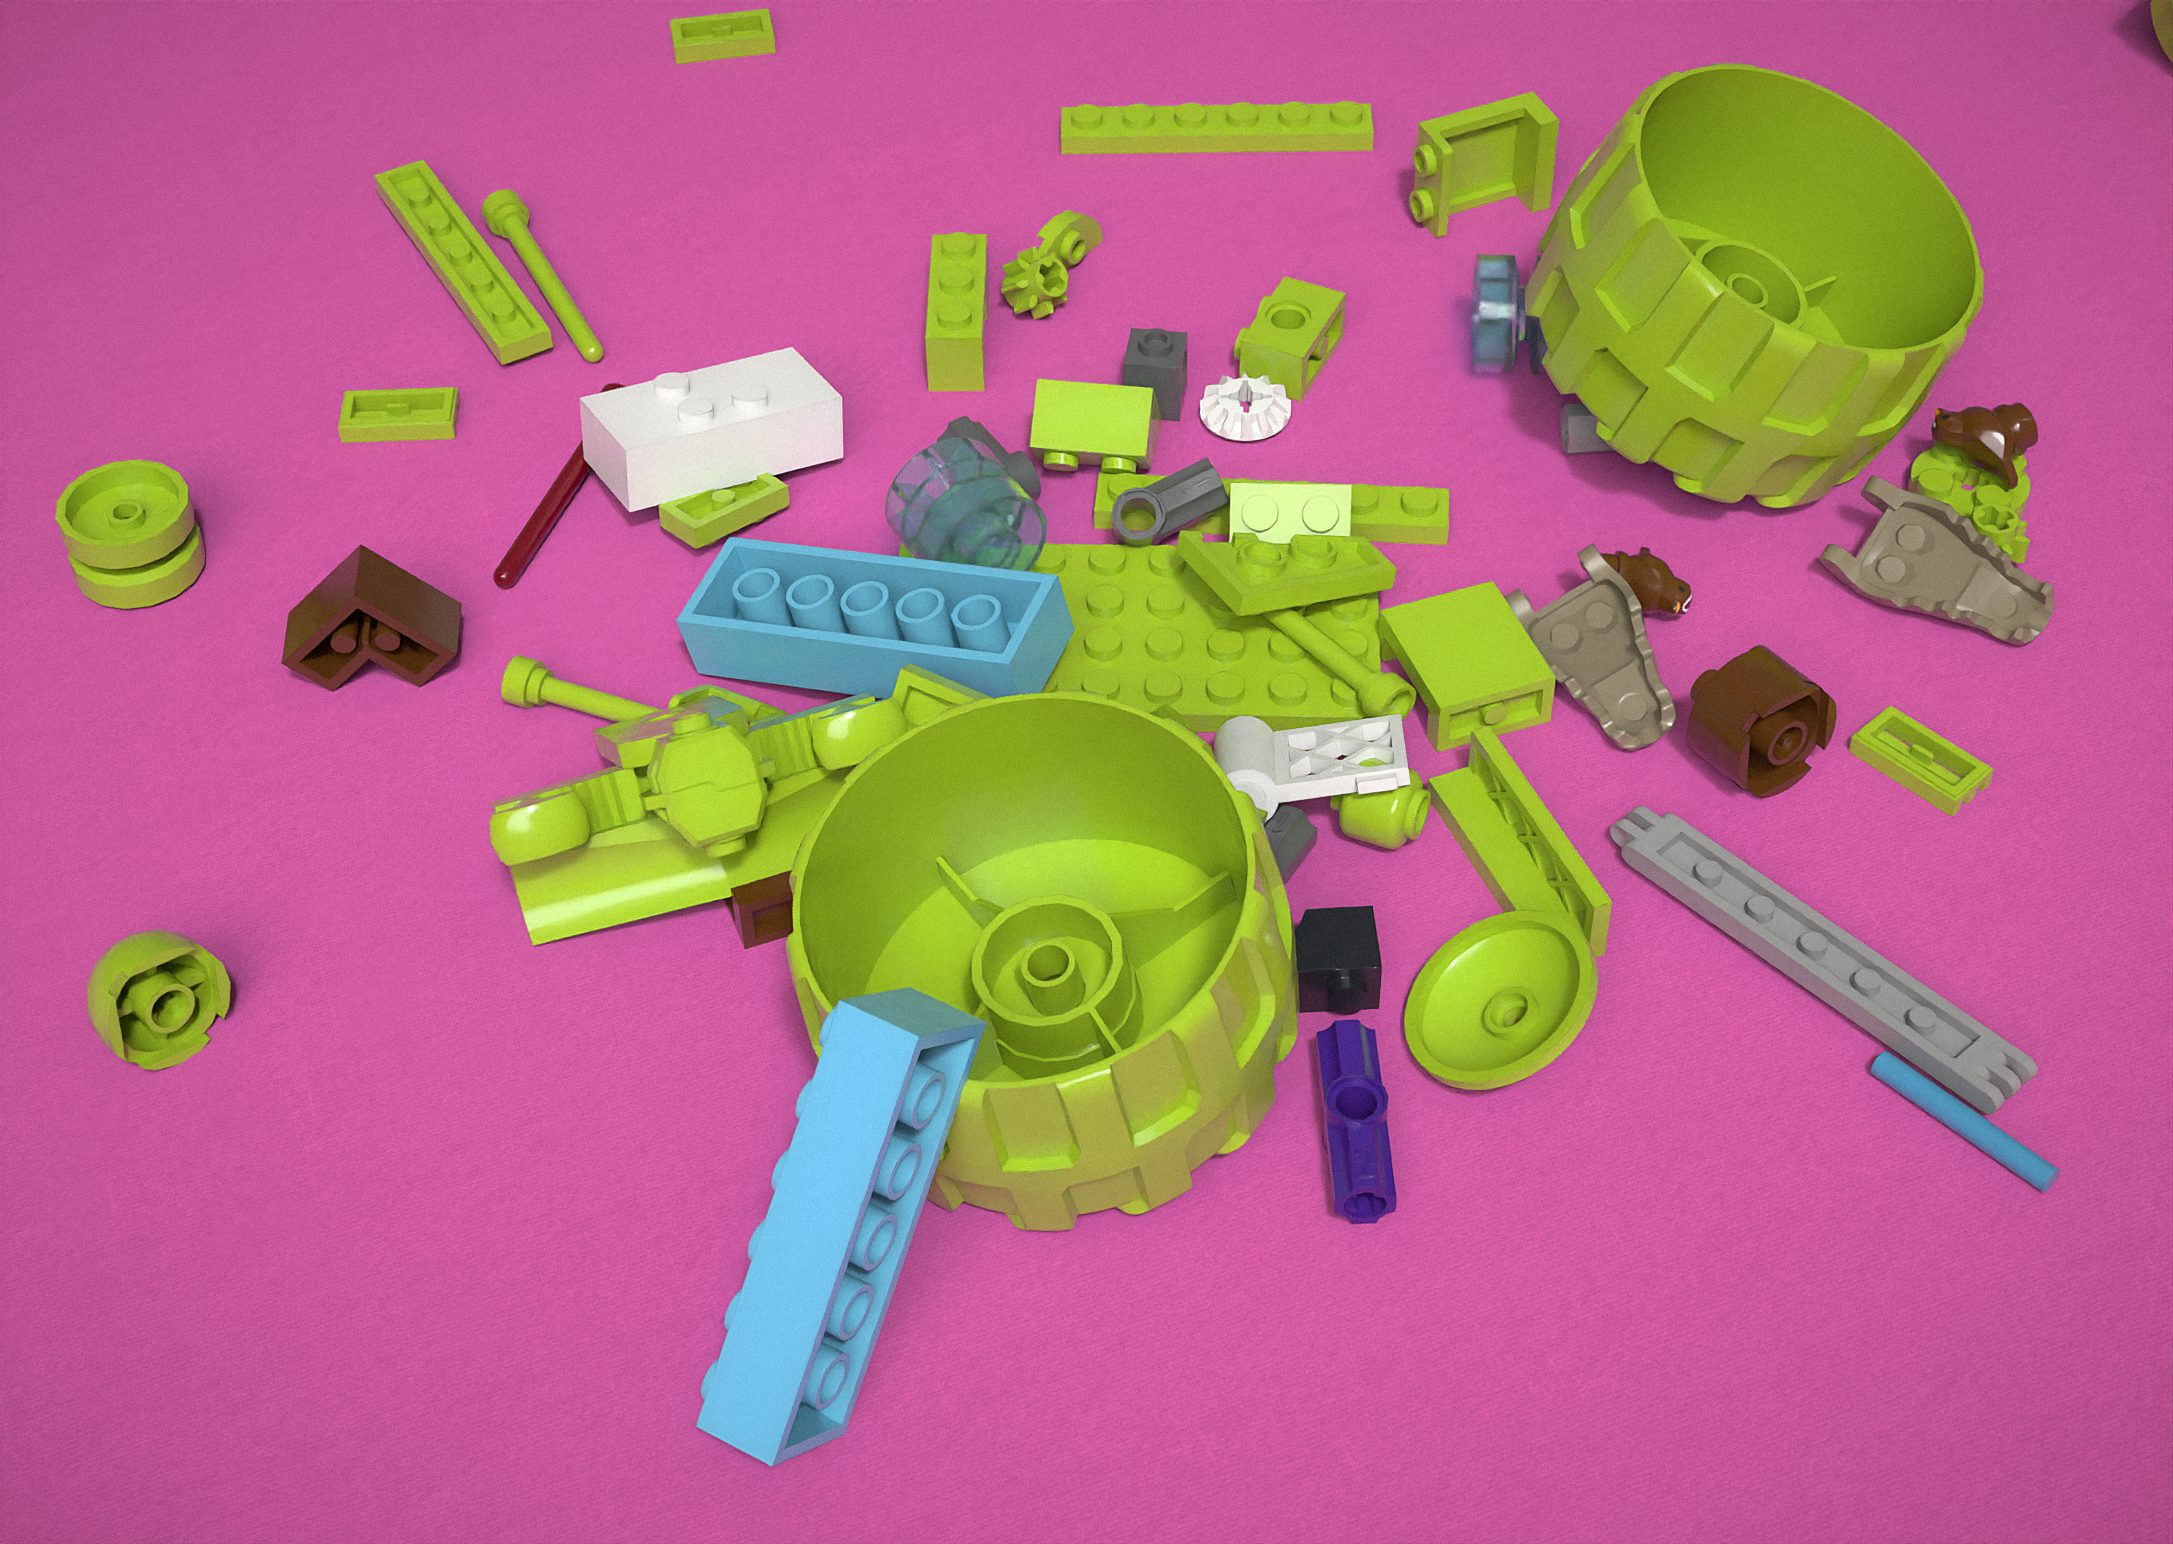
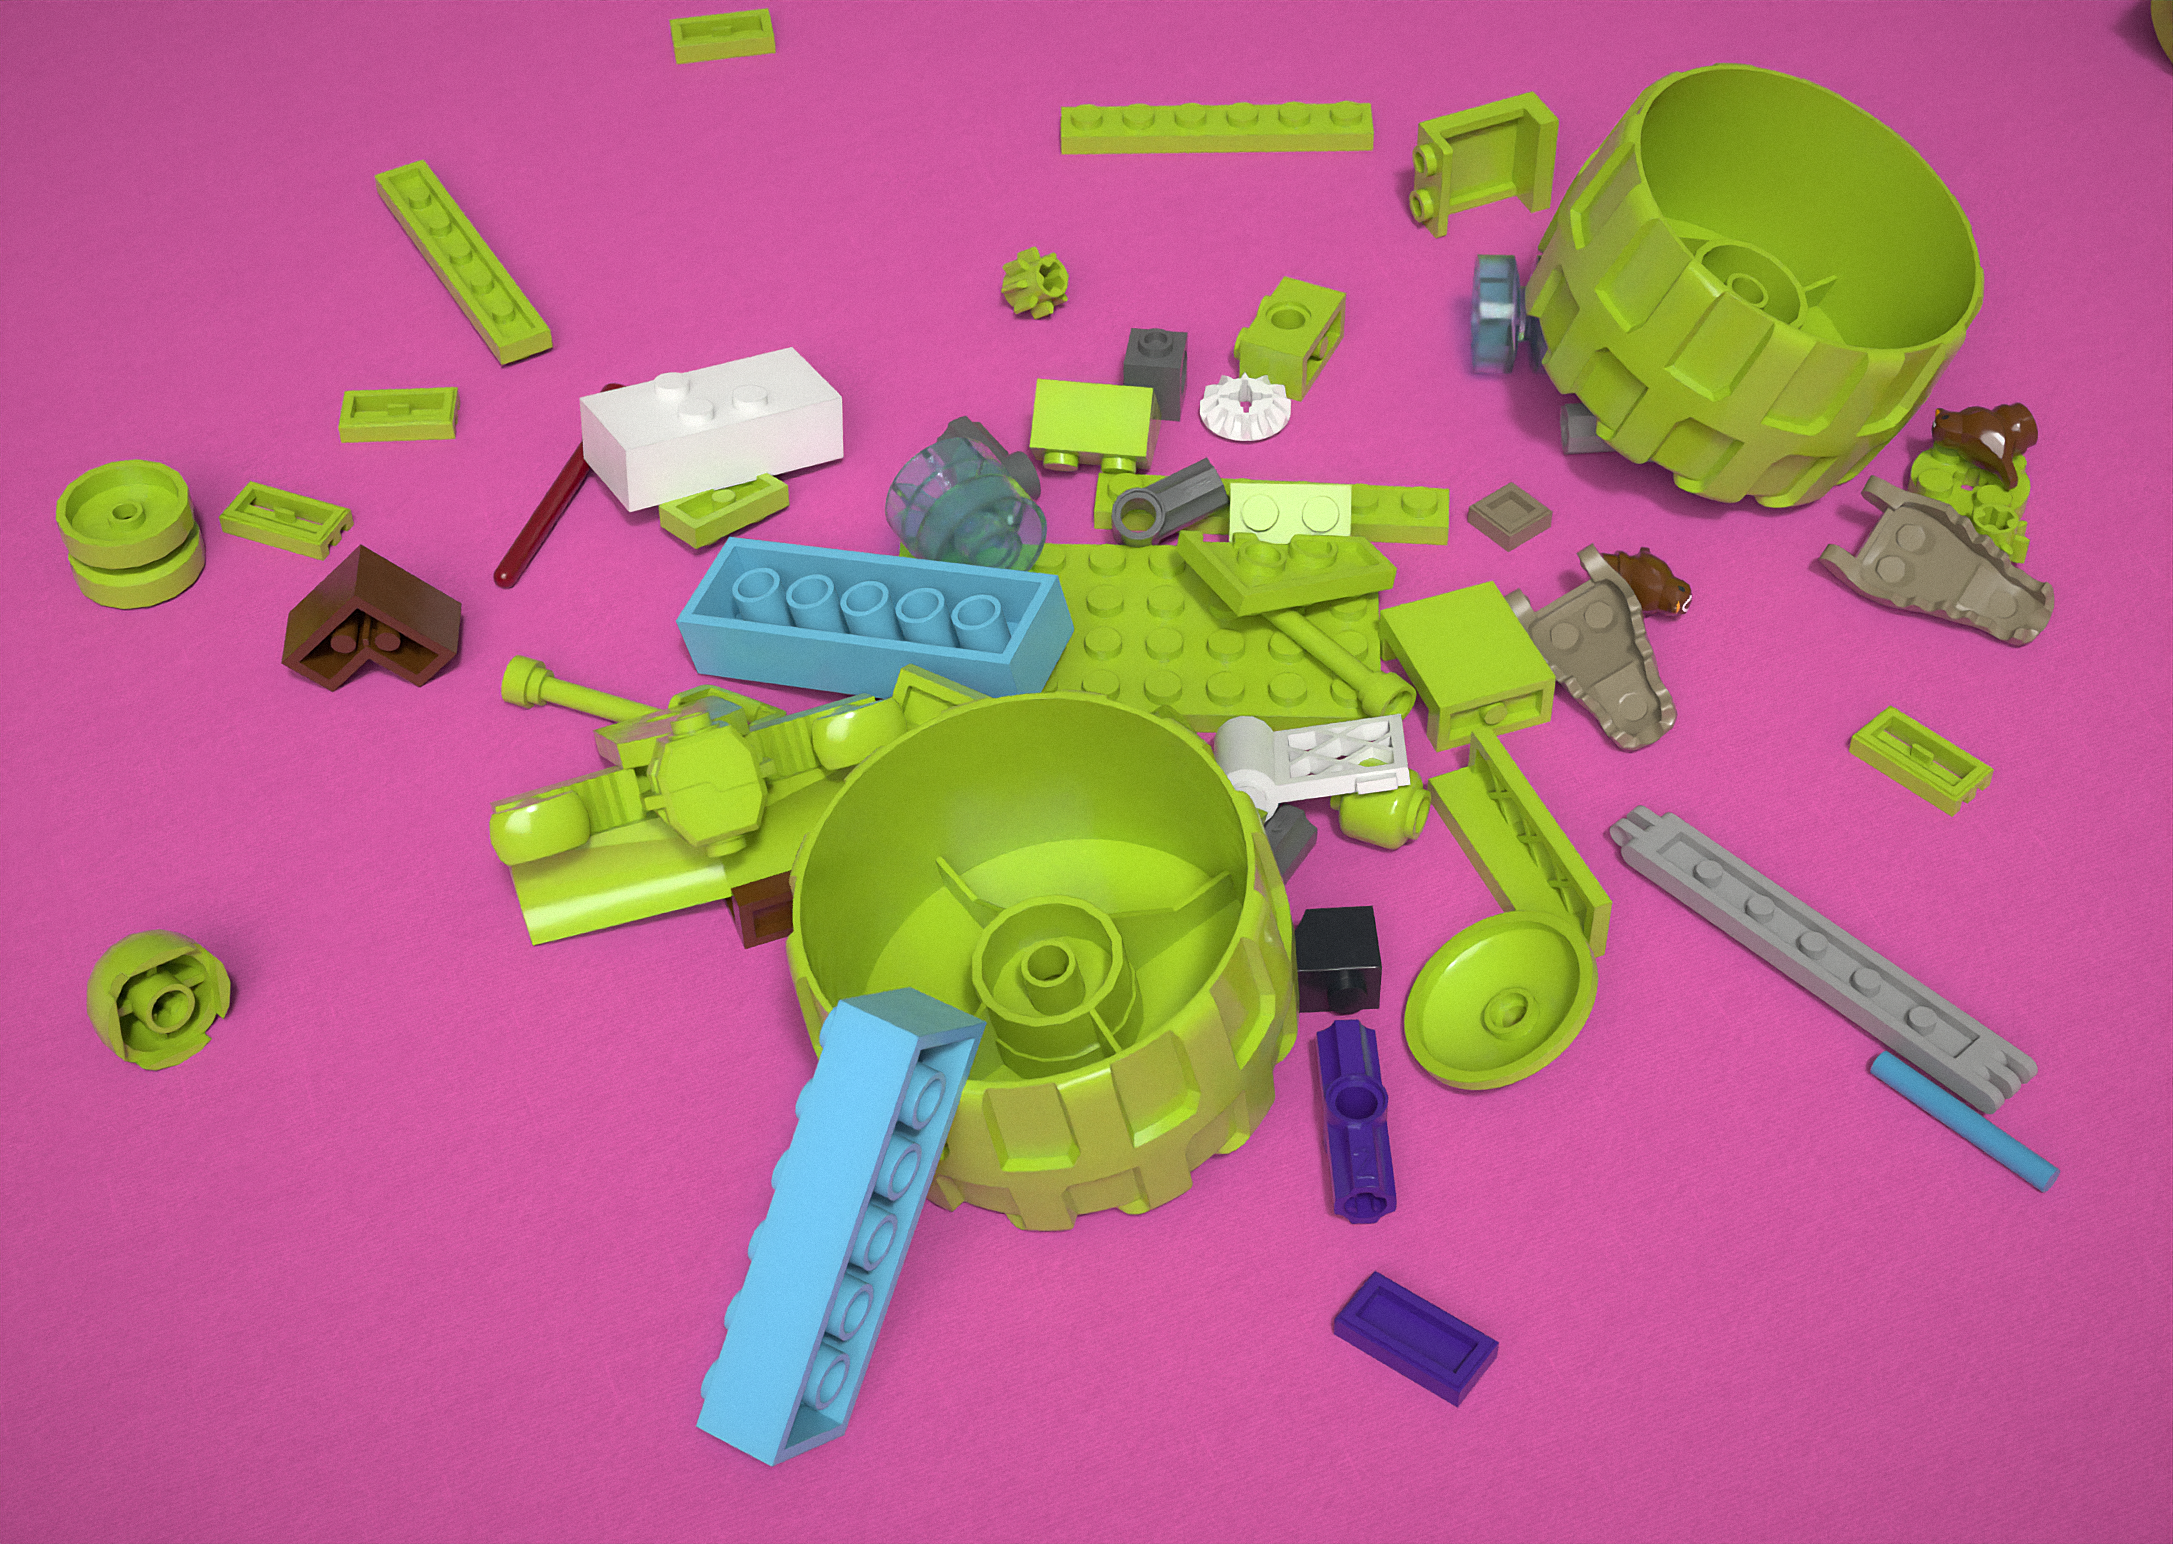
(280, 526): none -> lime tile
(509, 218): lime piece -> none
(957, 312): lime arch -> none
(1070, 237): lime plate -> none
(1416, 1338): none -> dark purple tile
(1509, 516): none -> dark tan tile
(1759, 721): reddish brown brick -> none

